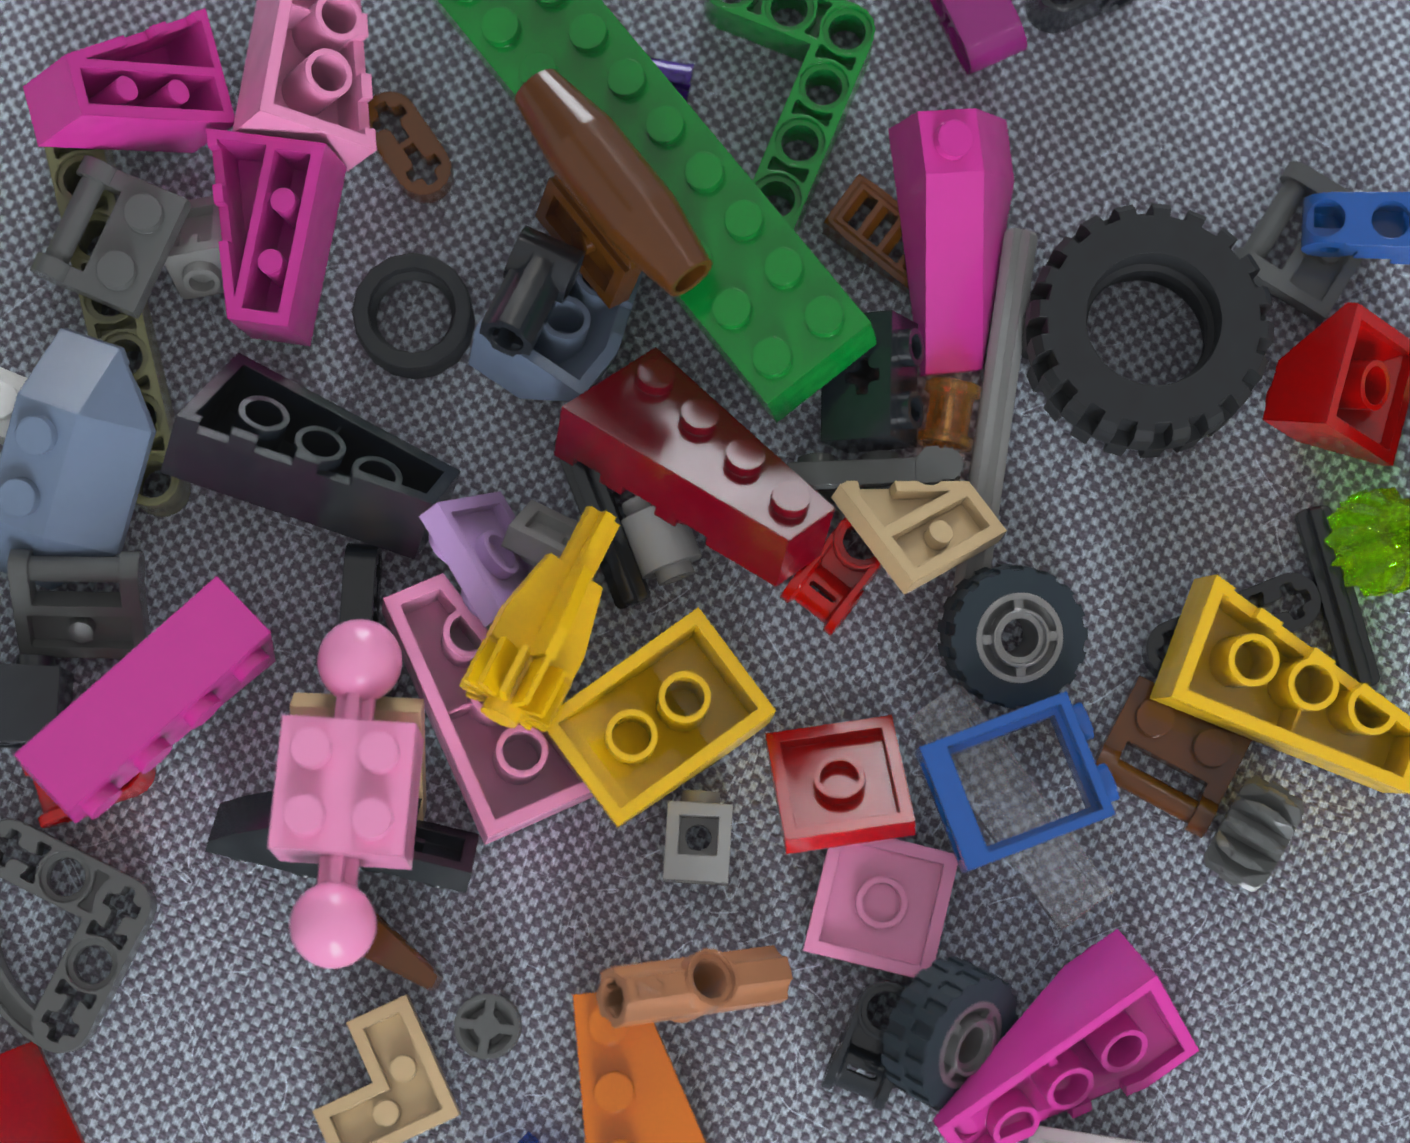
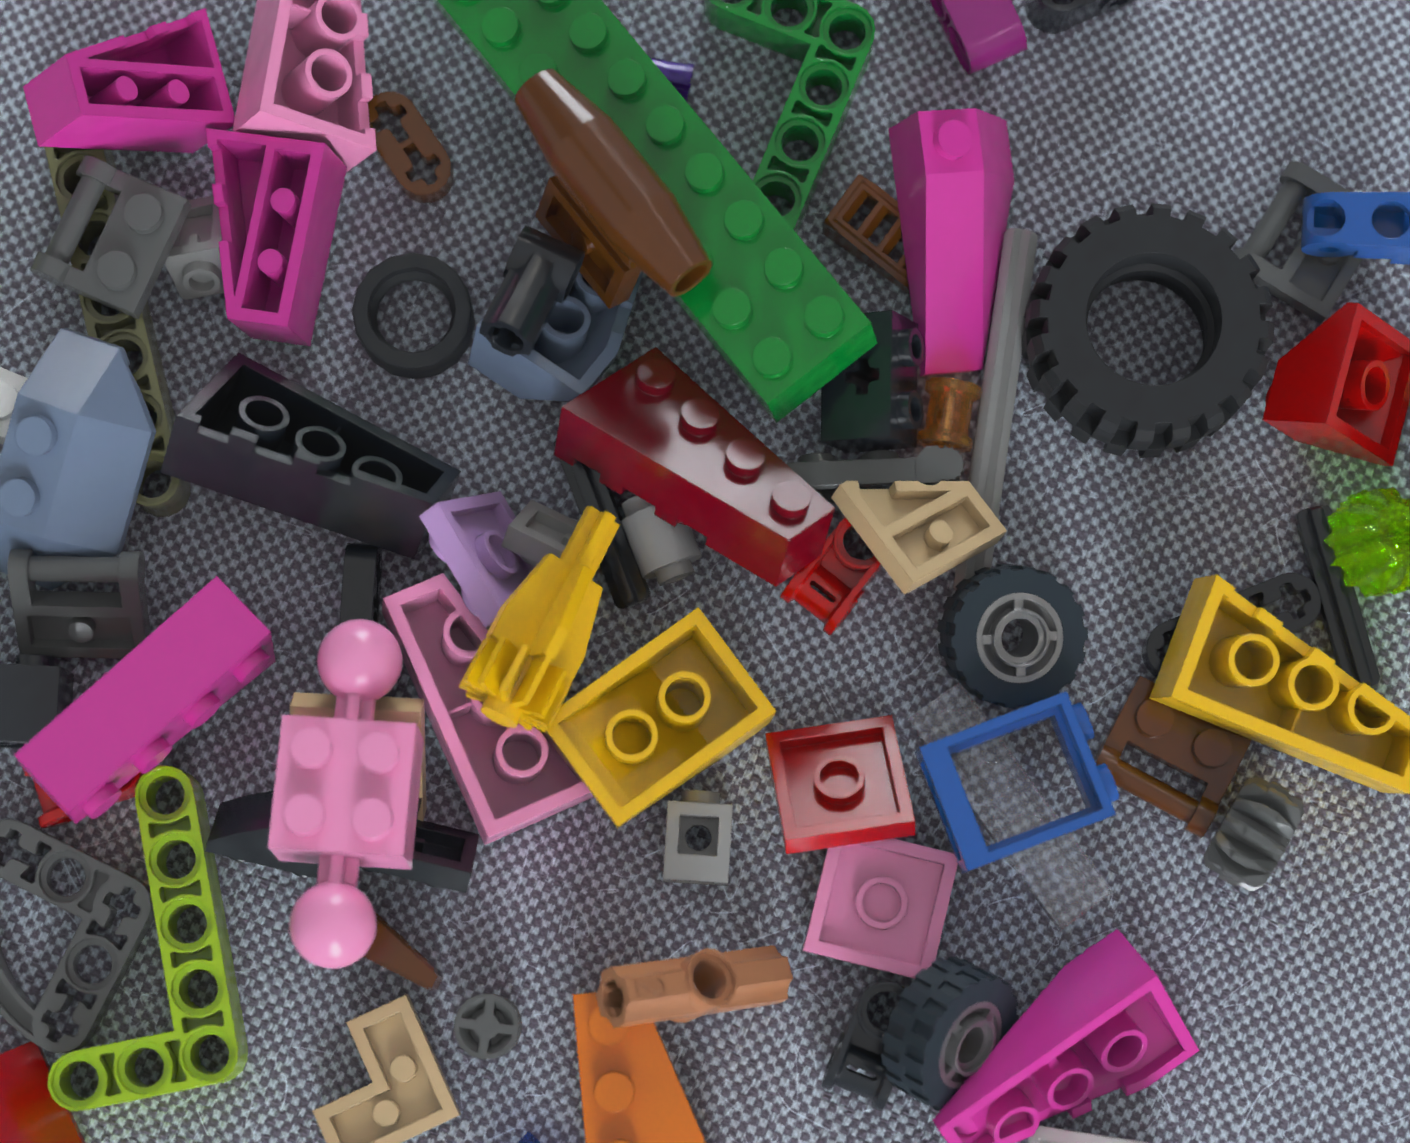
(180, 961): none -> lime beam

